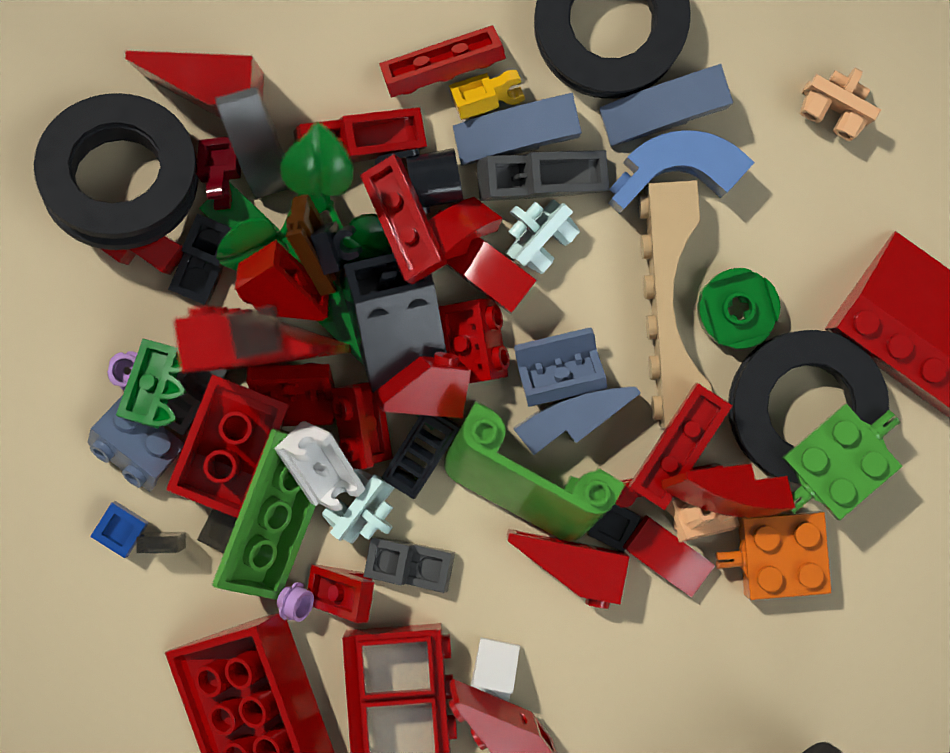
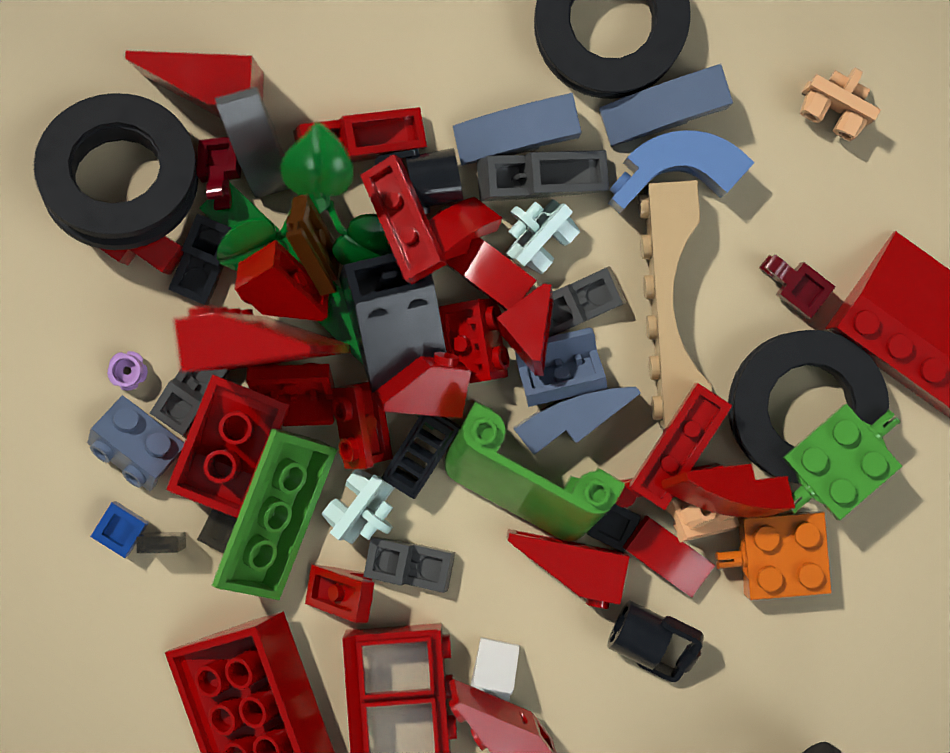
(152, 385): green plate -> none
(256, 332): clear smoke tile -> none
(295, 602): lavender plate -> none
(318, 465): white hinge -> none
(331, 248): black tile -> none
(442, 61): red plate -> none
(480, 94): yellow plate -> none
(528, 327): none -> red slope
(585, 300): none -> dark grey slope
(646, 636): none -> black piece
(757, 321): green plate -> none
(801, 288): none -> dark red plate

